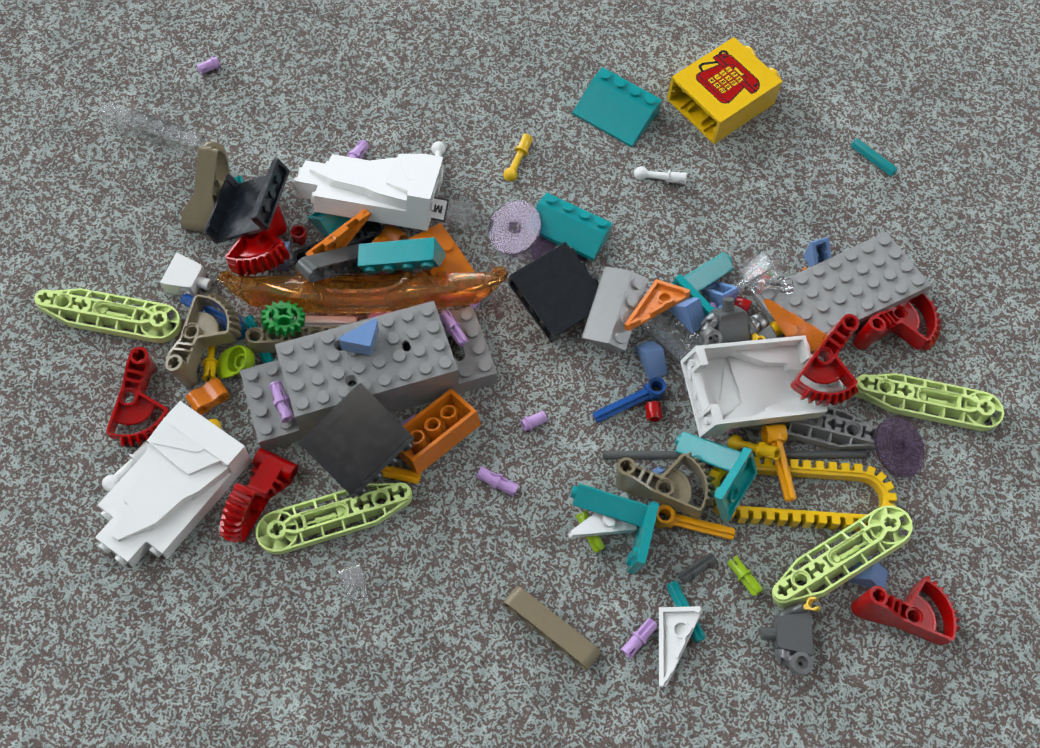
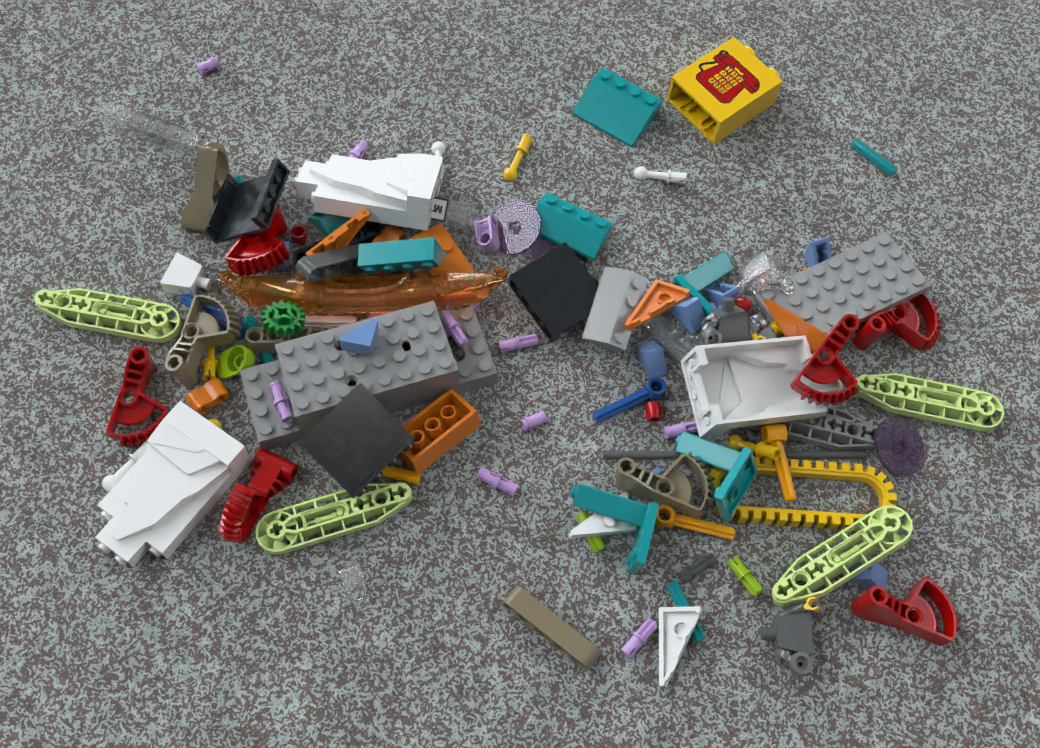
(487, 233): none -> lavender piece
(518, 343): none -> lavender axle
(675, 430): none -> lavender axle

